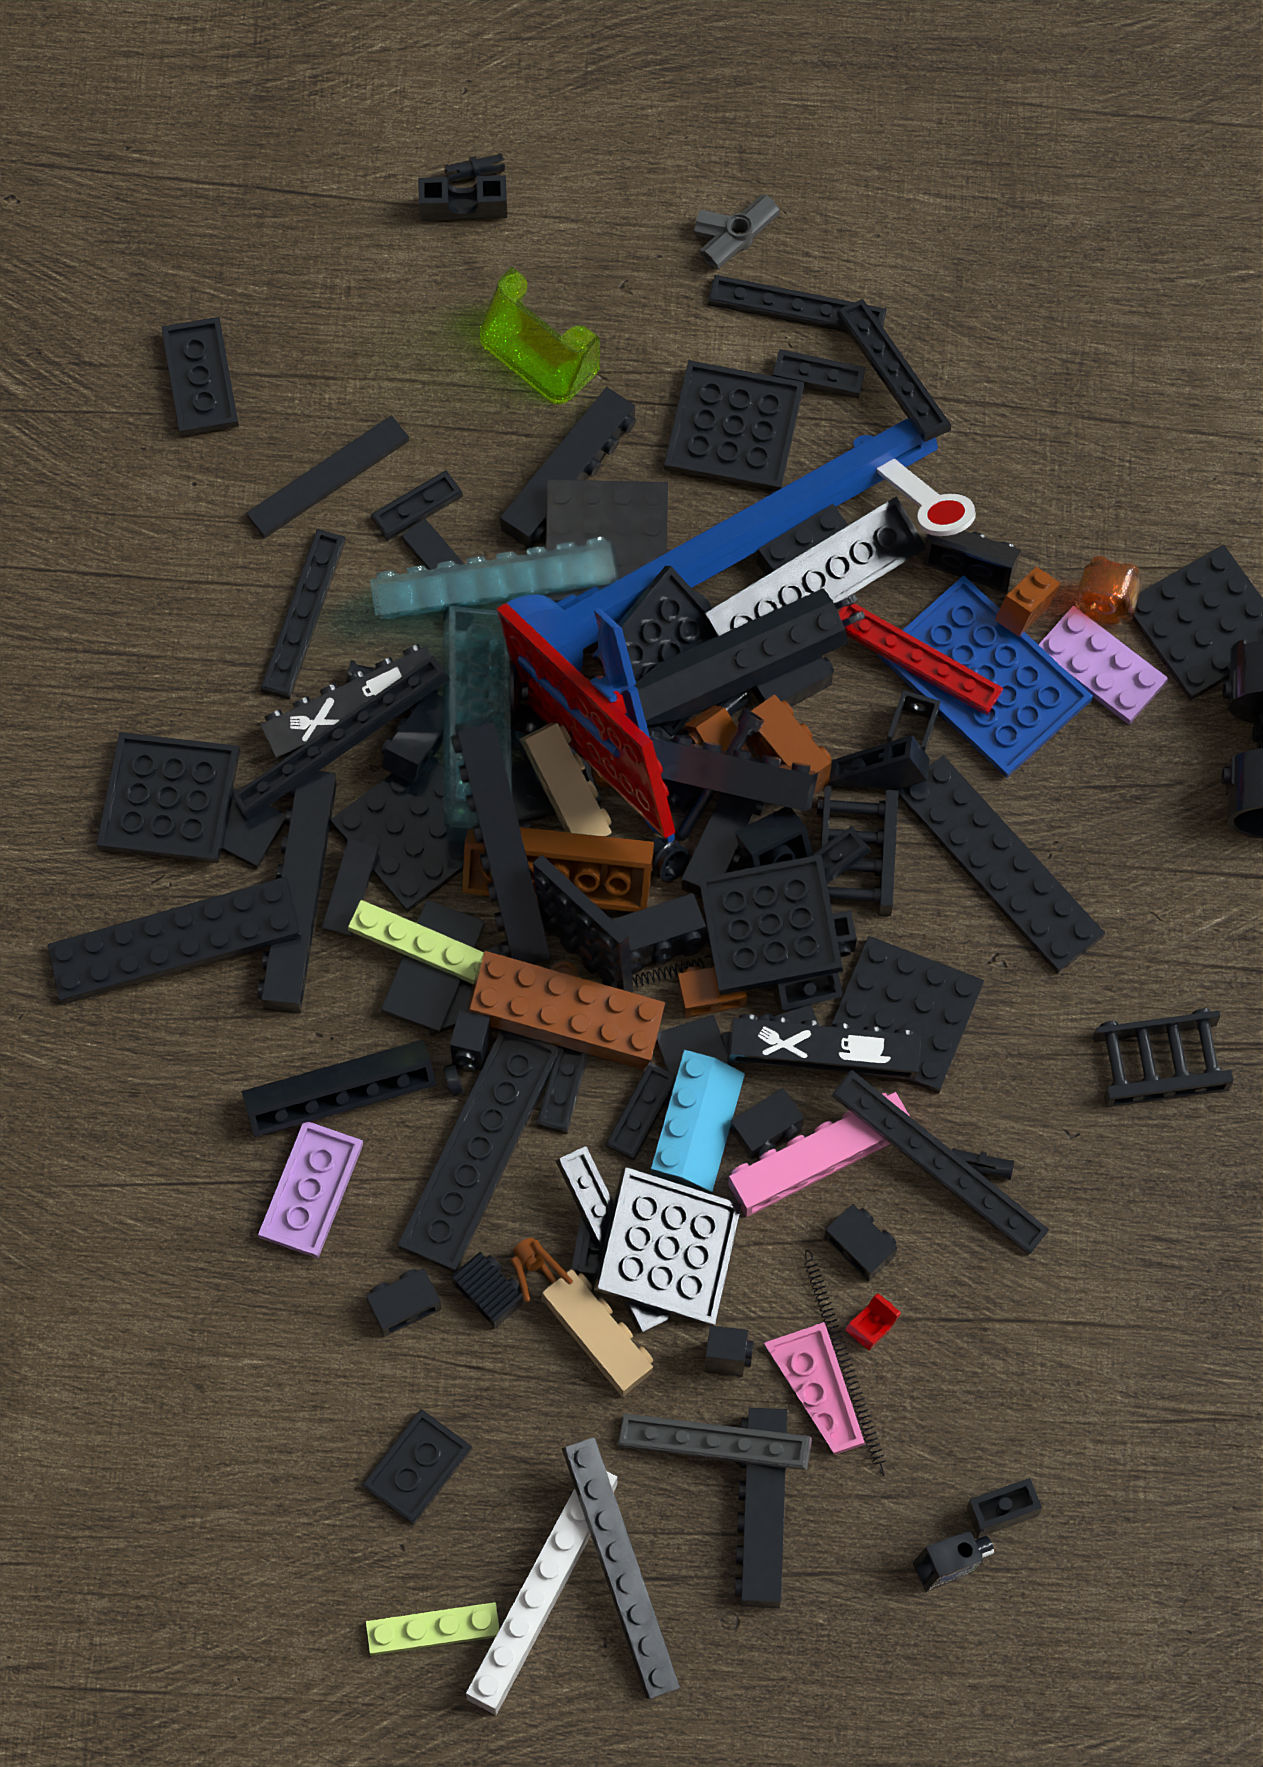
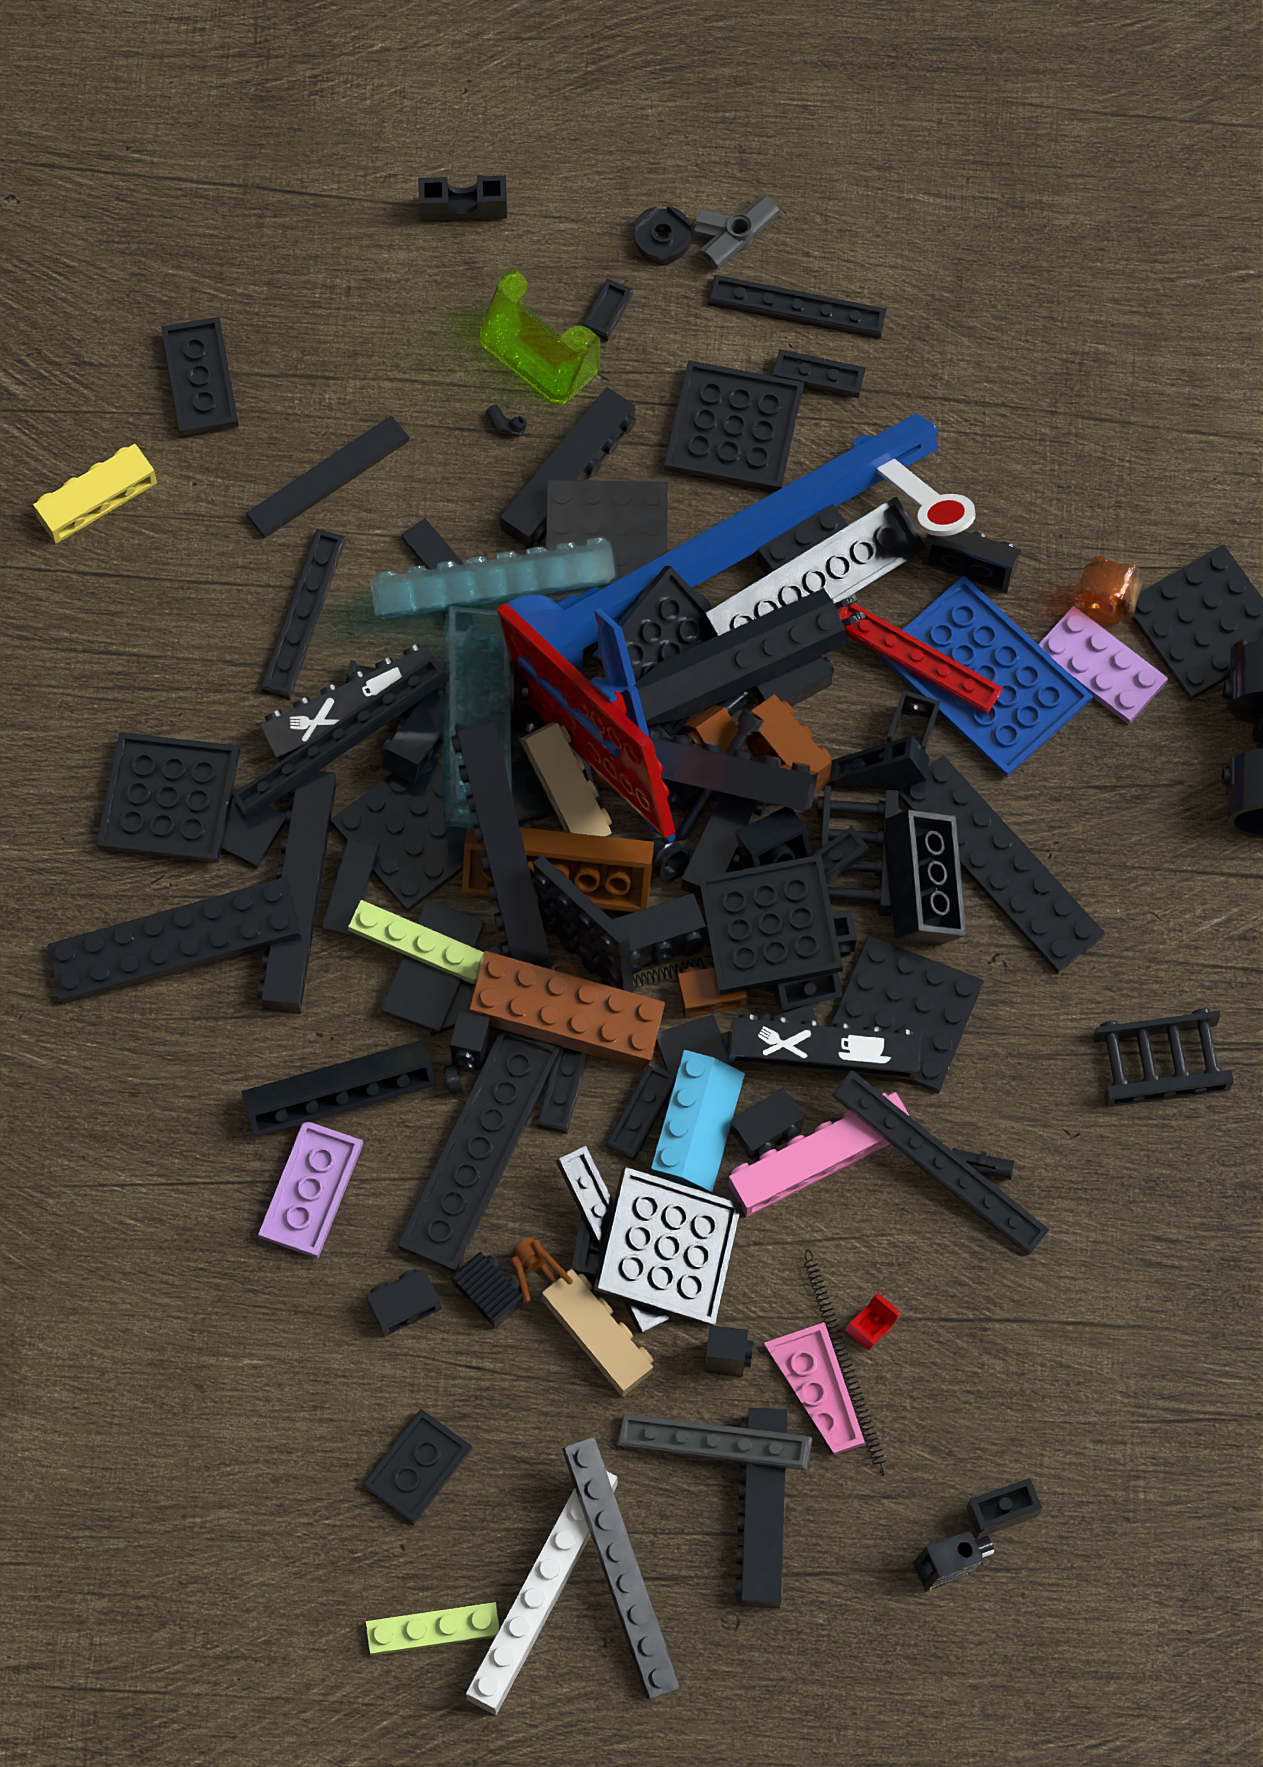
(95, 493): none -> light yellow brick
(416, 505): black tile -> none
(474, 167): black pin -> none
(503, 425): none -> black arm
(608, 309): none -> black tile
(657, 249): none -> black plate
(861, 1241): black brick -> none
(893, 370): black tile -> none
(925, 877): none -> black brick
(1027, 601): dark orange brick -> none

